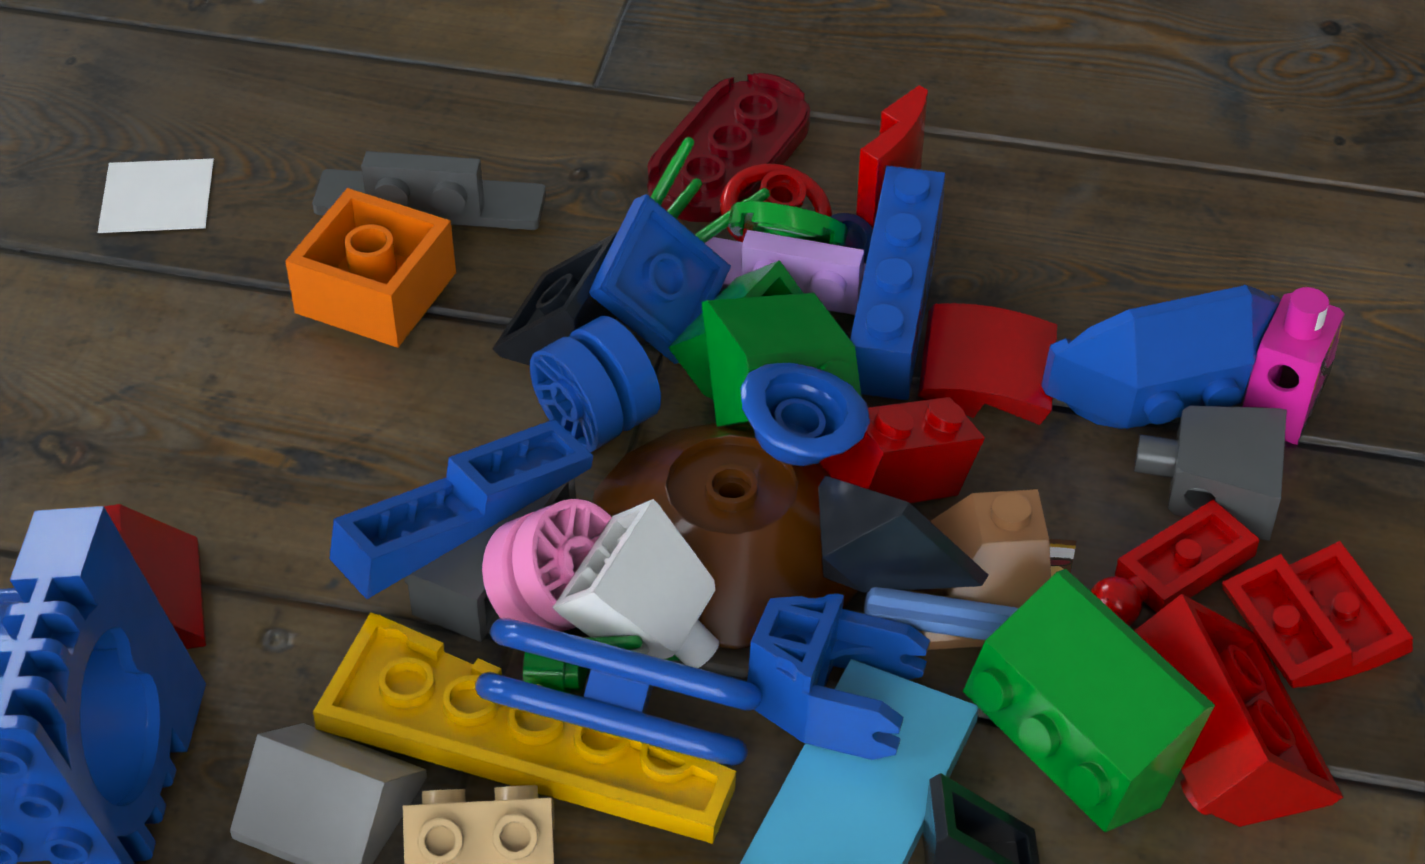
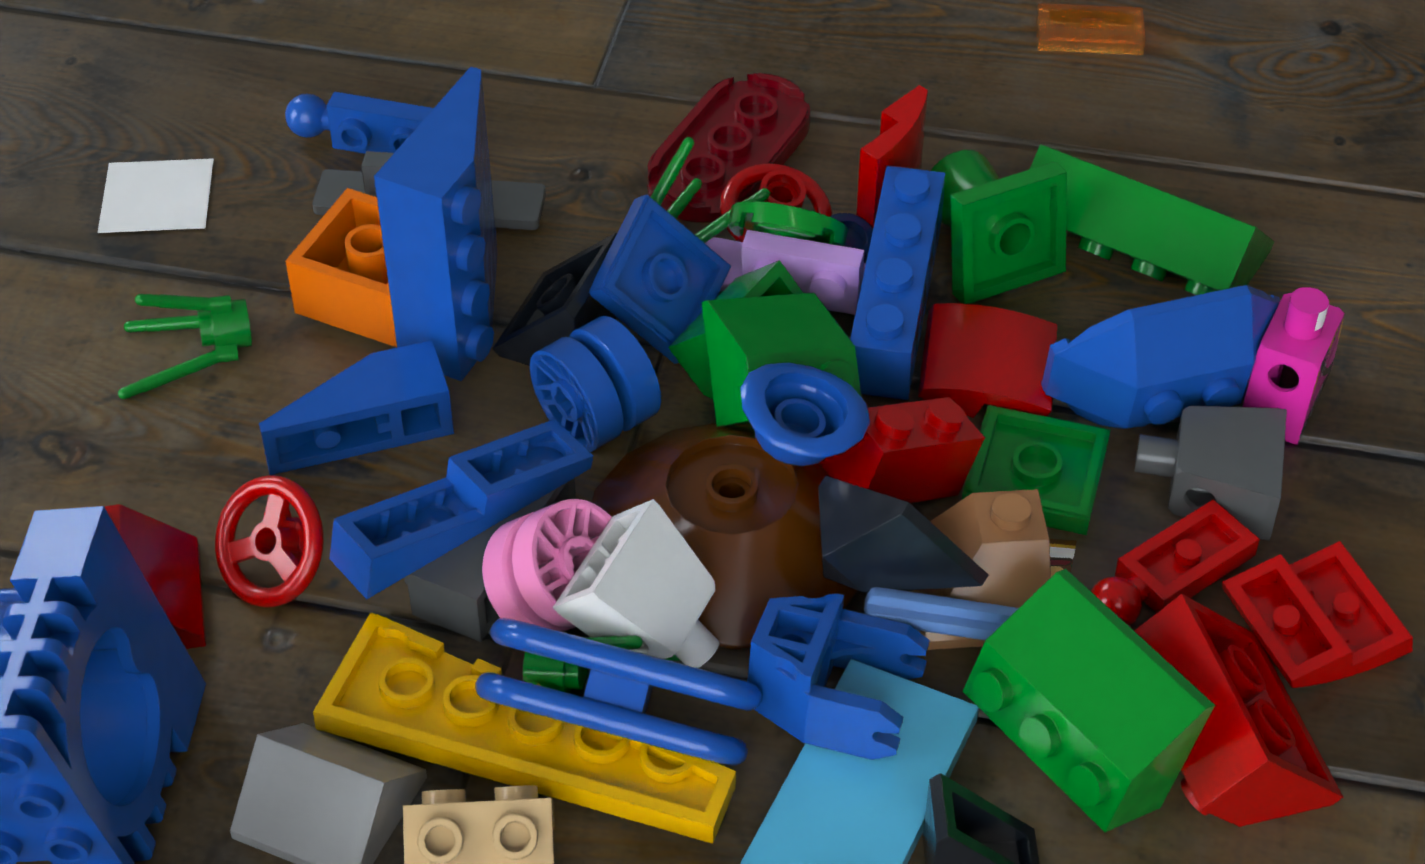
(220, 324): none -> green plant
(285, 541): none -> red piece
(355, 121): none -> blue plate
(367, 408): none -> blue slope
(442, 230): none -> blue slope
(1002, 228): none -> green plant
(1045, 455): none -> green tile
(1090, 29): none -> clear orange tile
(1157, 228): none -> green slope

